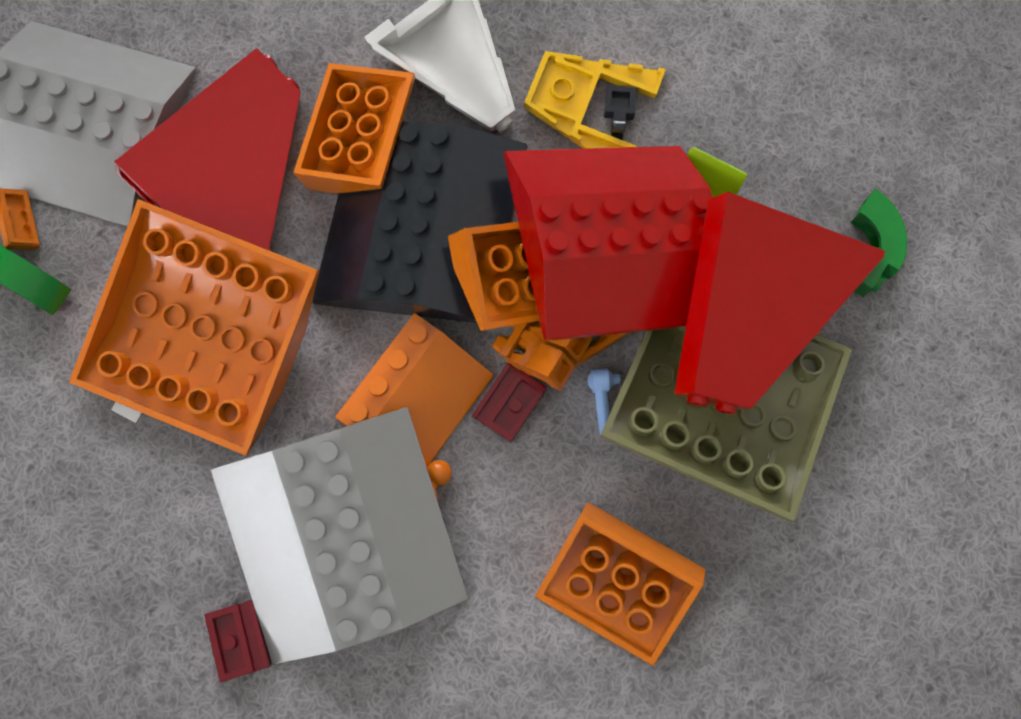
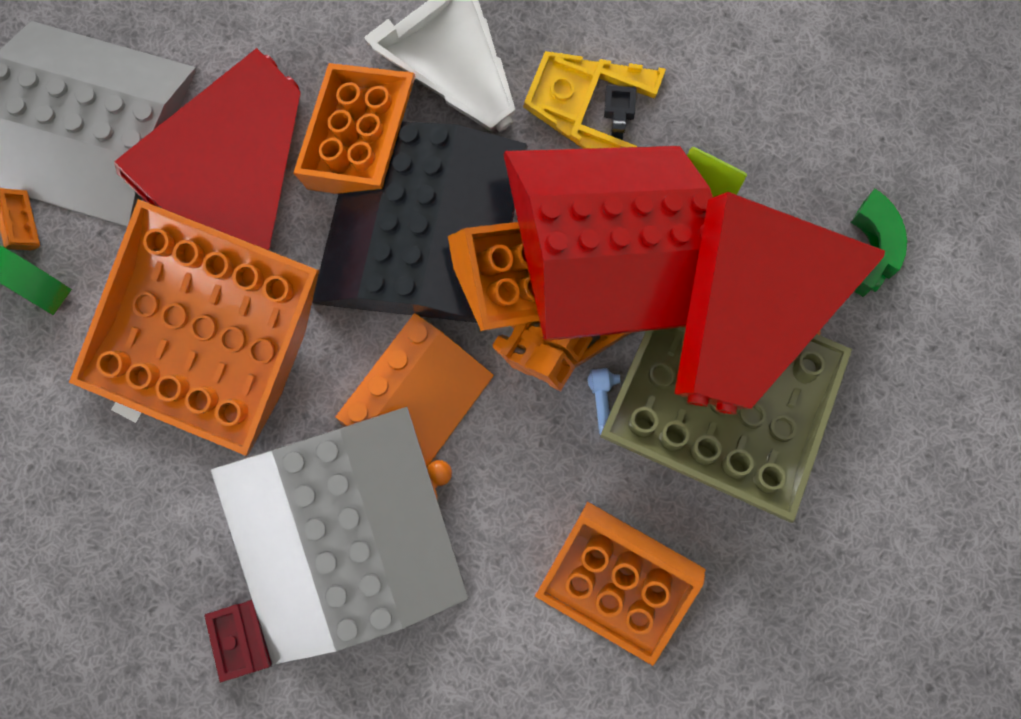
(509, 402): dark red plate -> none

